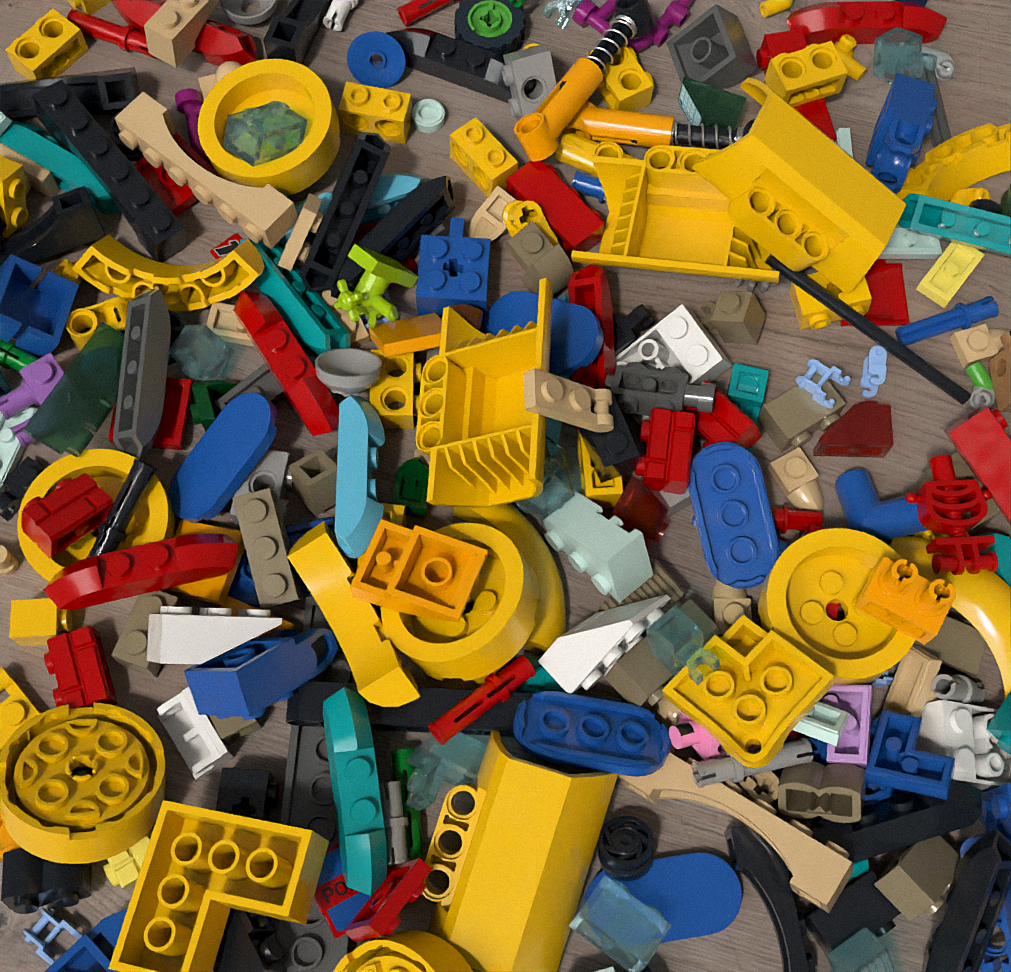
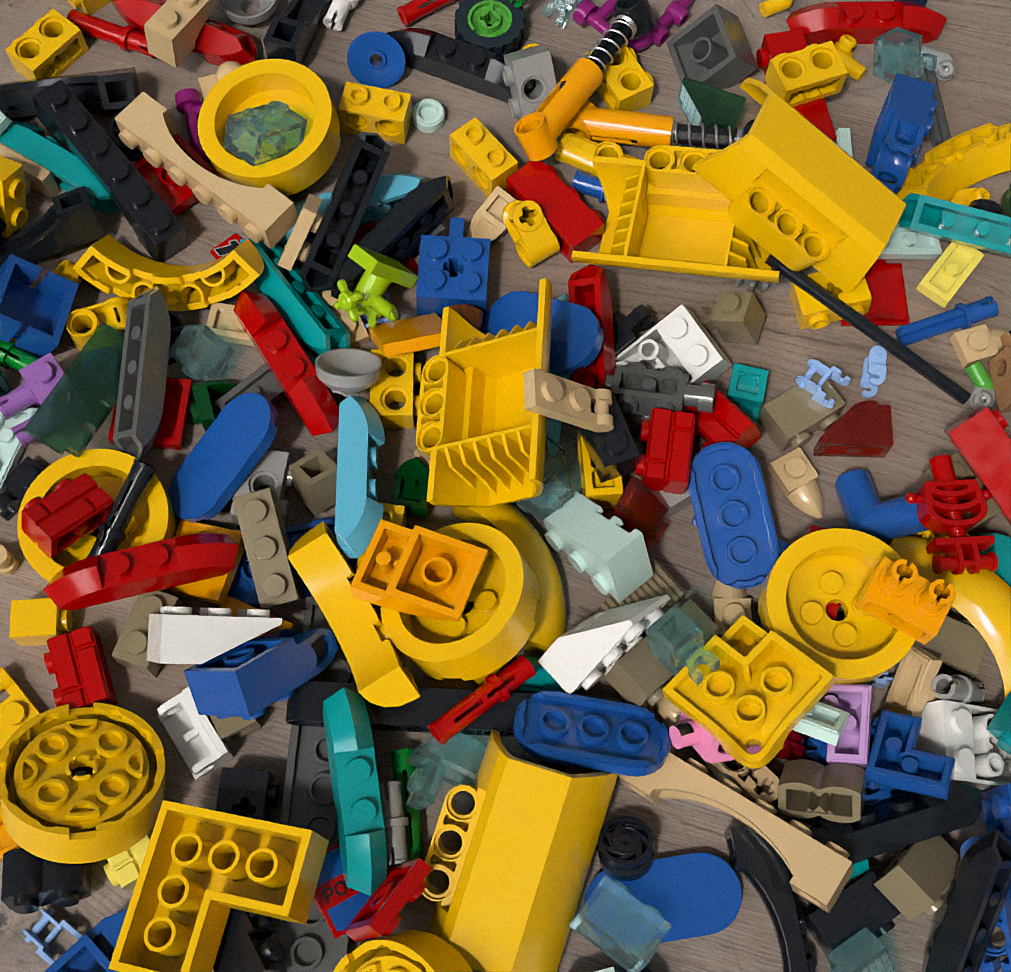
(540, 259): dark tan brick -> none
(728, 768): light grey pin -> none
(795, 519): red axle -> none

